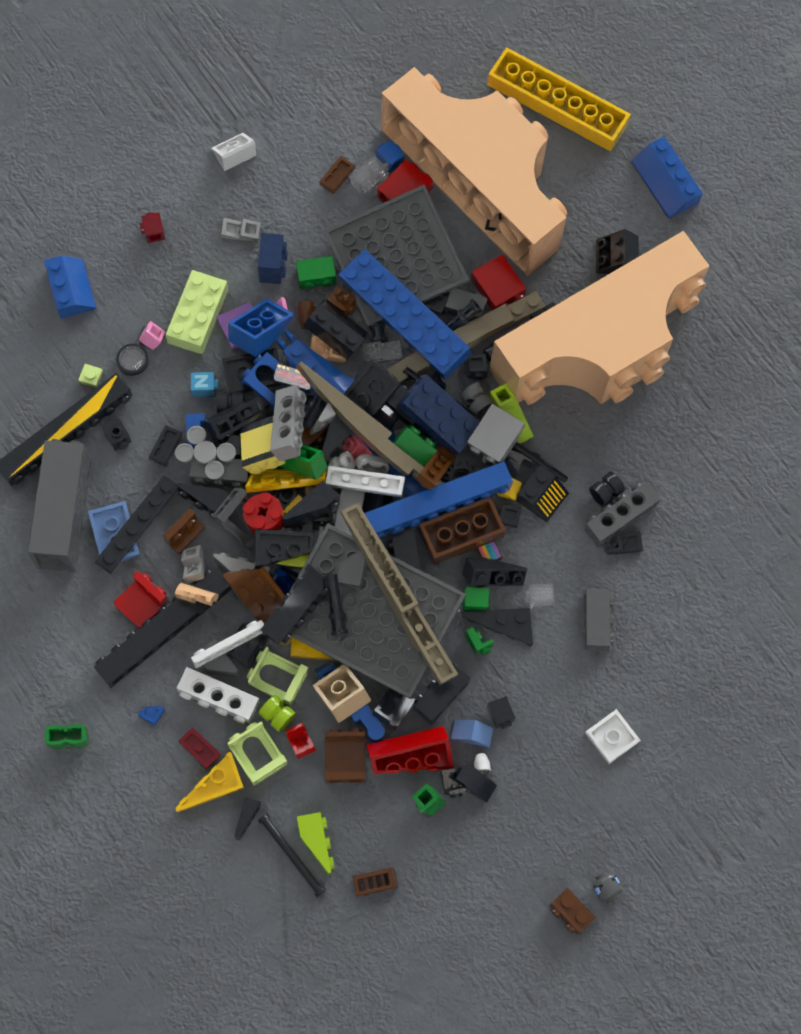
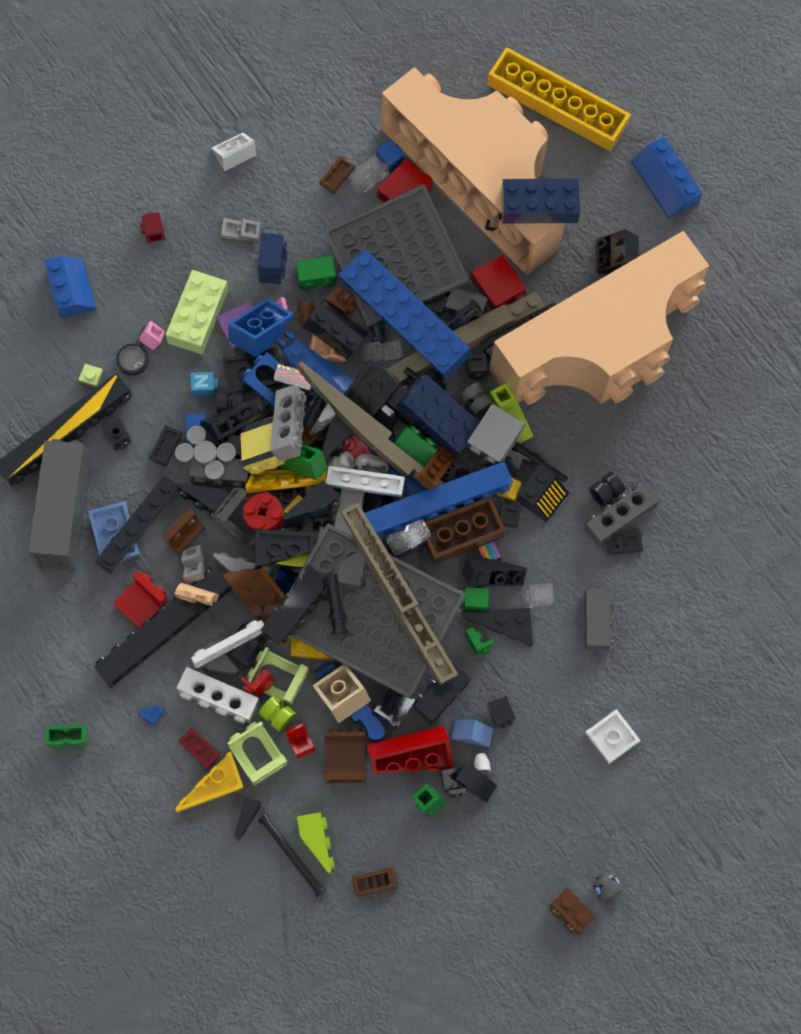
(262, 683): none -> red bracket
(410, 537): none -> clear slope
(540, 201): none -> dark blue brick

